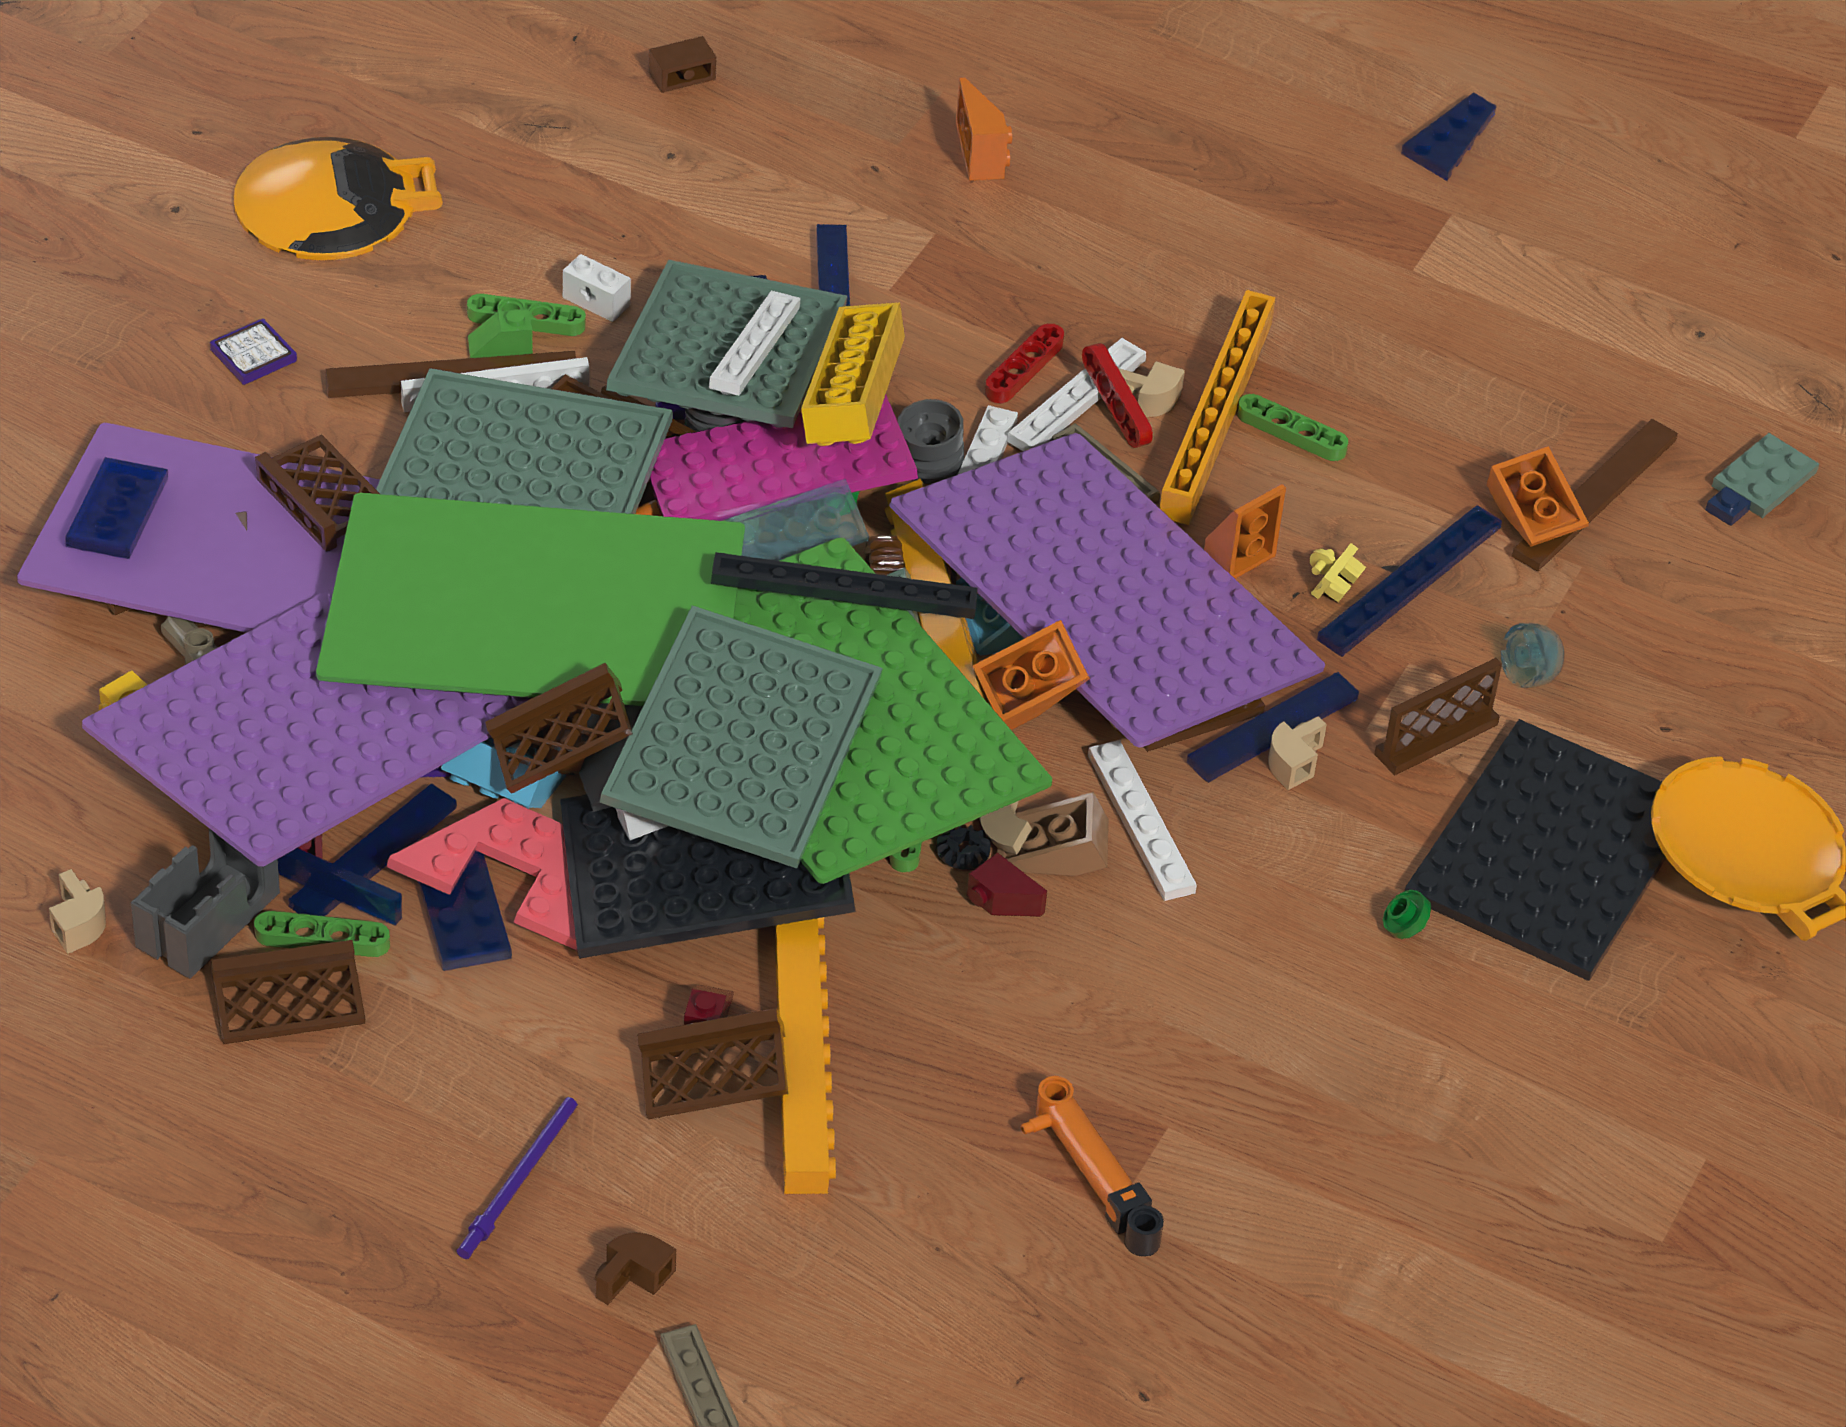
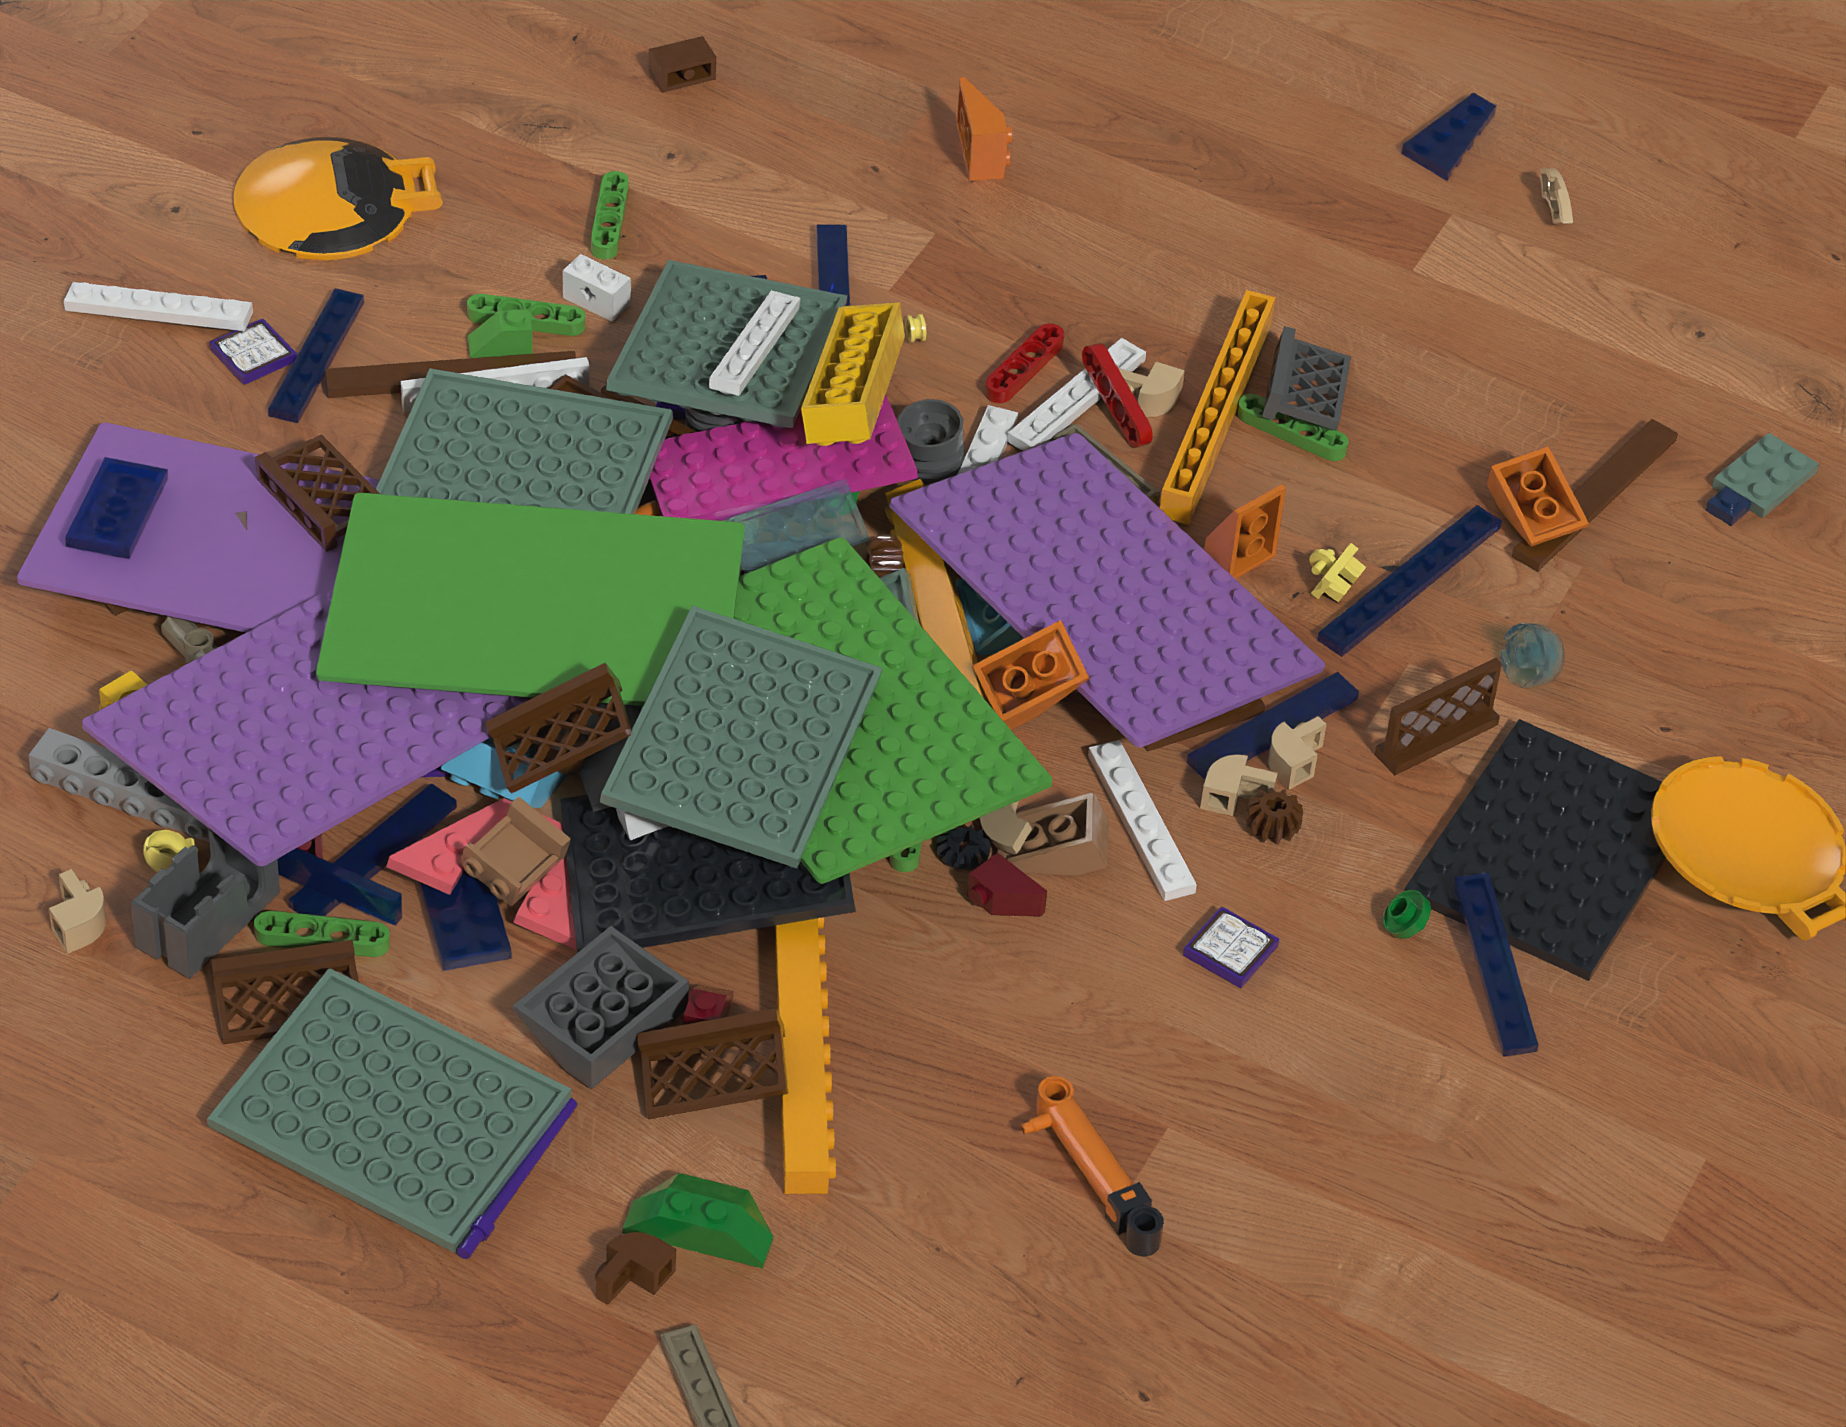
(105, 778): none -> light grey brick
(158, 306): none -> white plate
(162, 847): none -> light yellow hair
(316, 355): none -> clear blue tile
(390, 1109): none -> sand green plate
(515, 852): none -> medium nougat panel
(600, 1003): none -> dark grey slope
(609, 215): none -> bright green beam
(703, 1219): none -> green wedge
(844, 585): black plate -> none
(915, 328): none -> light yellow bush
(1231, 947): none -> tile
(1232, 779): none -> tan brick
(1274, 815): none -> reddish brown gear
(1285, 375): none -> dark grey fence
(1496, 964): none -> clear blue tile
(1557, 196): none -> tan tile

